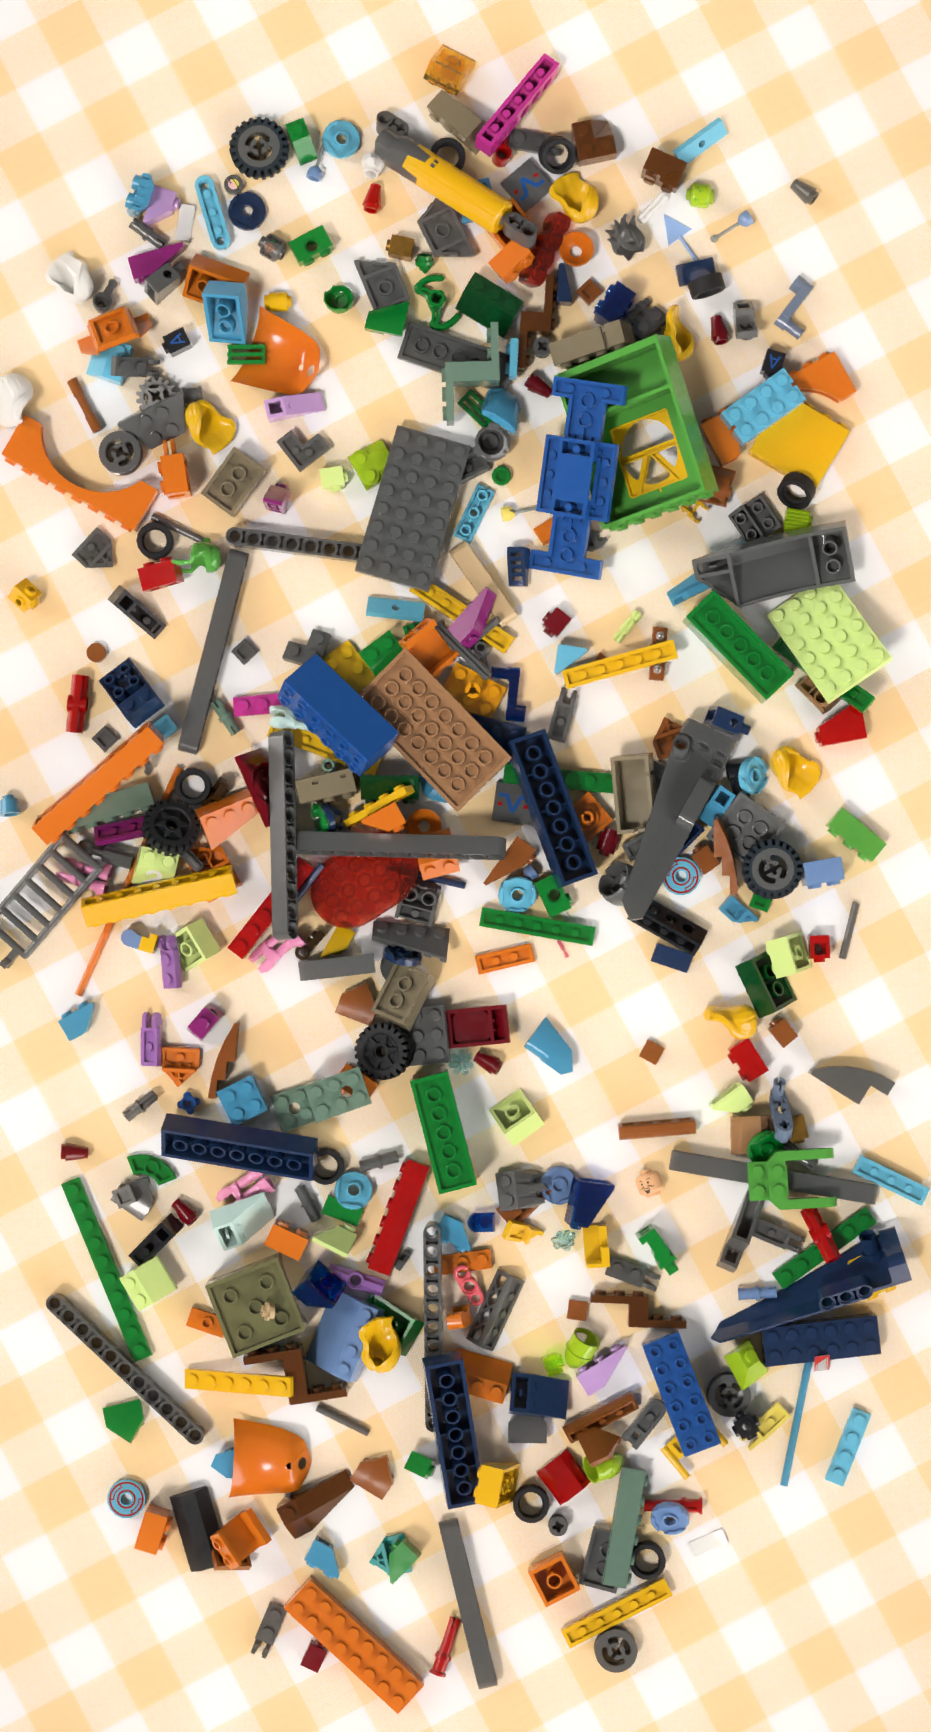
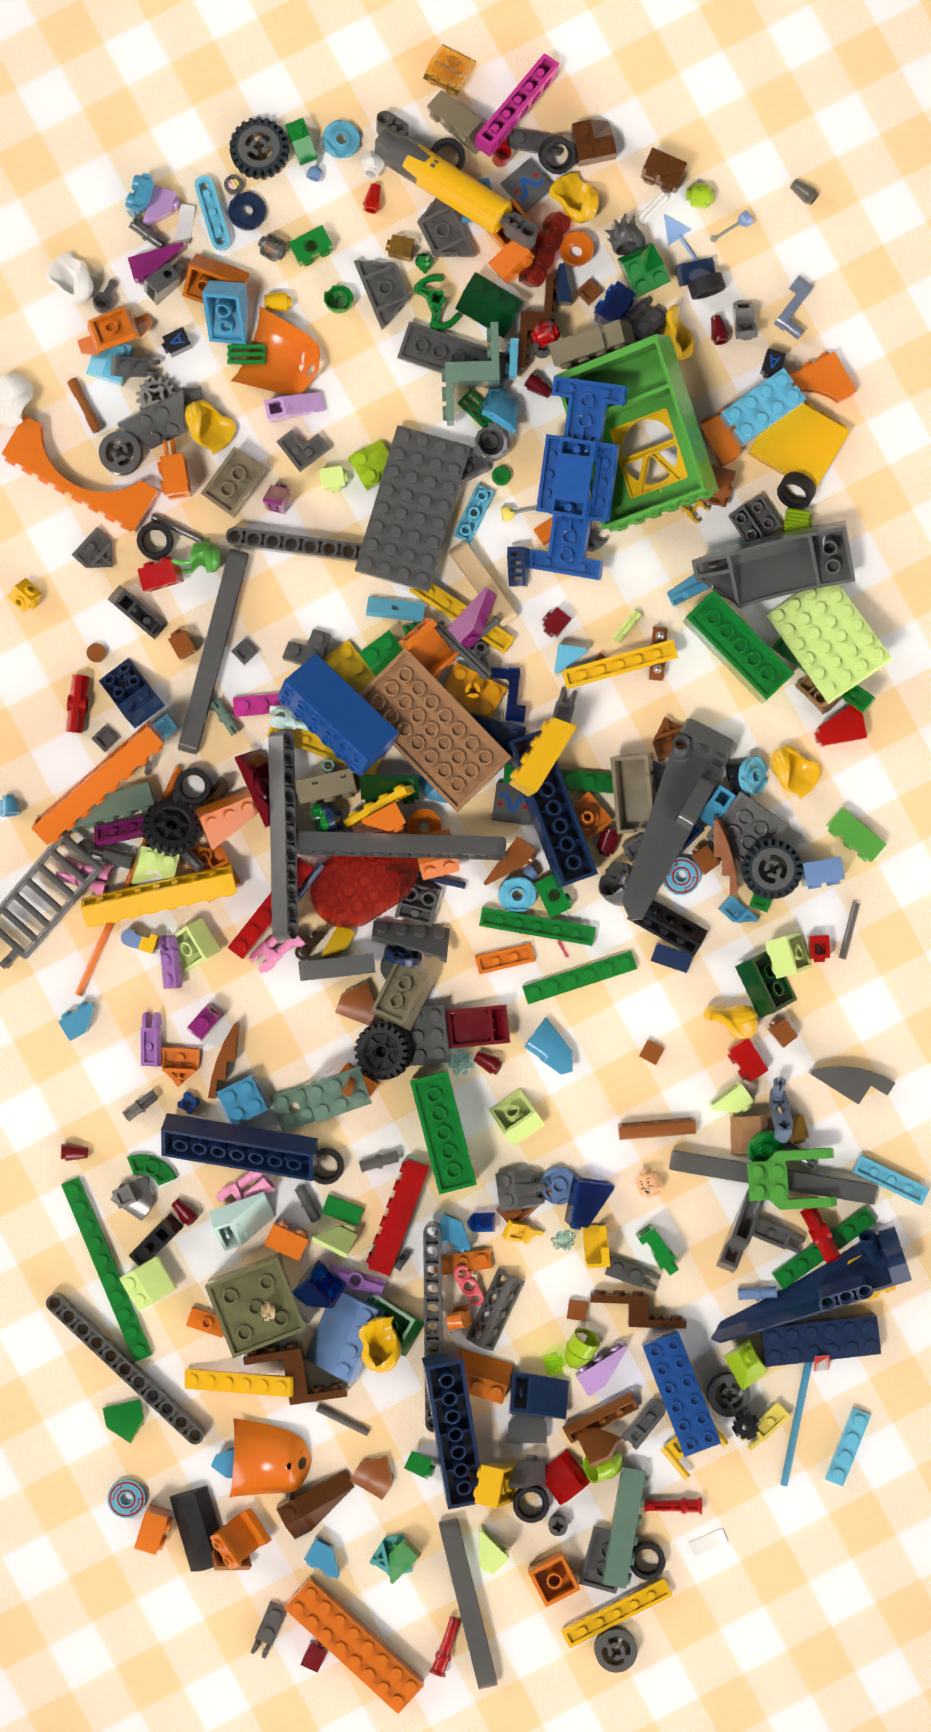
(182, 644): none -> dark orange brick
(349, 1086): none -> dark orange tile
(349, 1201): medium azure tile -> none
(388, 319): green slope -> none
(491, 1551): none -> yellowish green slope
(528, 1473): none -> dark grey slope
(542, 755): none -> yellow slope
(545, 333): none -> red head
(579, 977): none -> green plate
(643, 270): none -> green slope
(670, 1509): medium blue tile -> none
(701, 141): medium azure tile -> none
(720, 718): dark blue torso -> none

